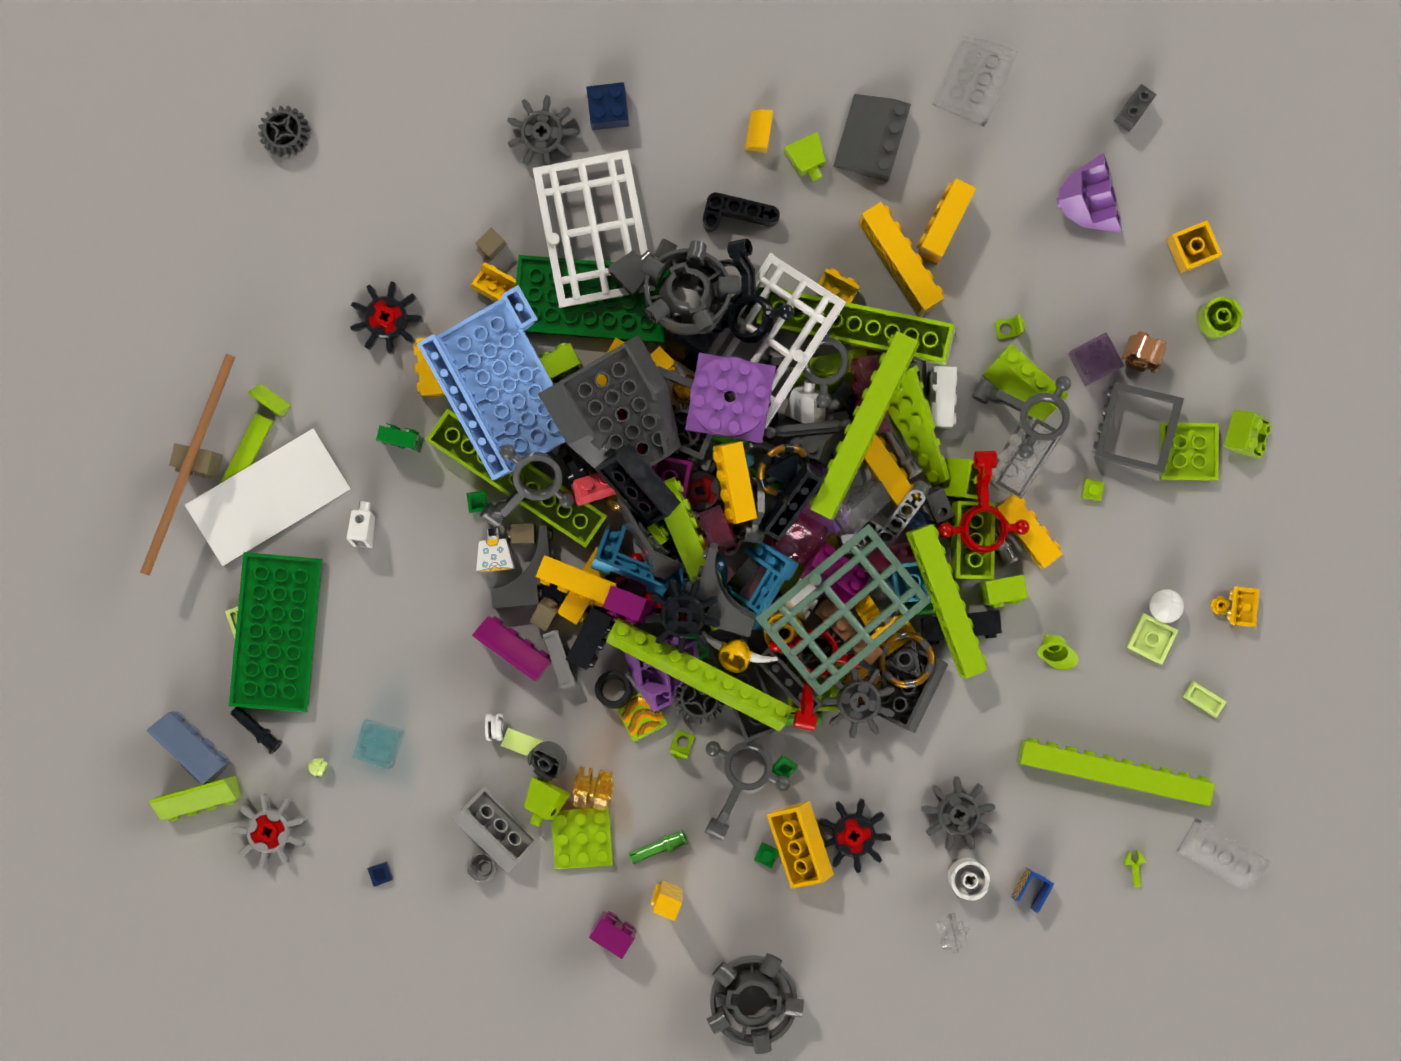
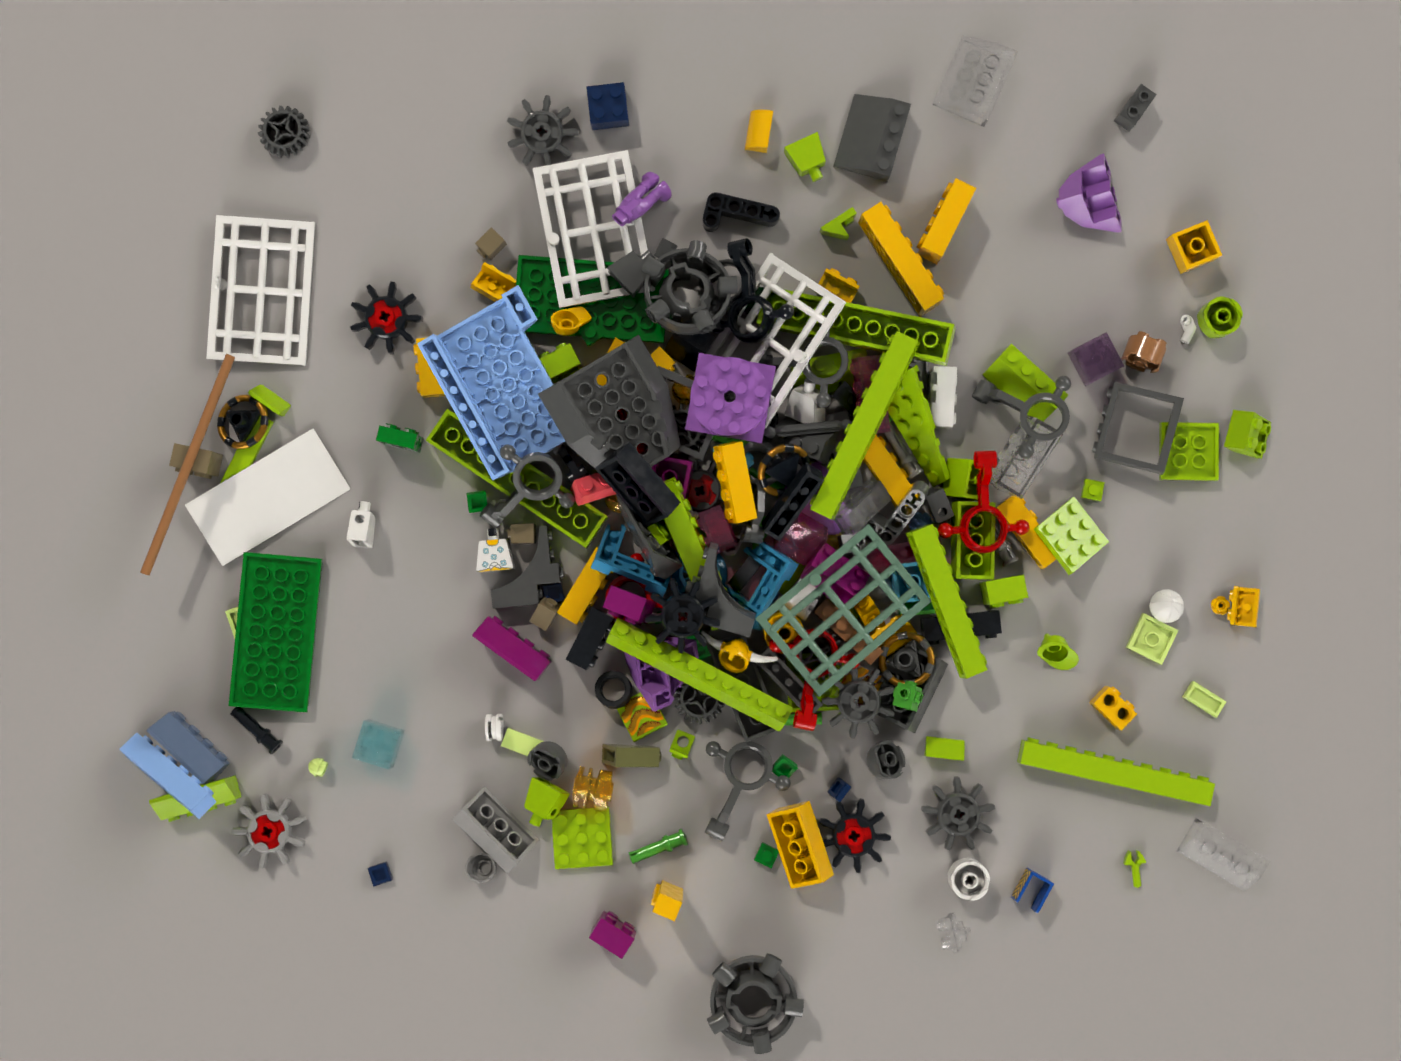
(168, 775): none -> light blue brick
(221, 284): none -> white door
(242, 422): none -> black piece
(558, 655): light grey container -> none
(569, 320): none -> yellow cap
(574, 579): yellow brick -> none
(590, 333): none -> green plate
(630, 755): none -> olive slope
(634, 207): none -> medium lavender piece
(835, 227): none -> lime slope
(839, 789): none -> dark blue tile
(885, 760): none -> dark grey cylinder
(907, 695): none -> bright green brick
(944, 748): none -> lime slope
(1017, 327): lime bracket -> none
(1071, 535): none -> lime plate
(1110, 711): none -> yellow brick
(1189, 328): none -> white arm

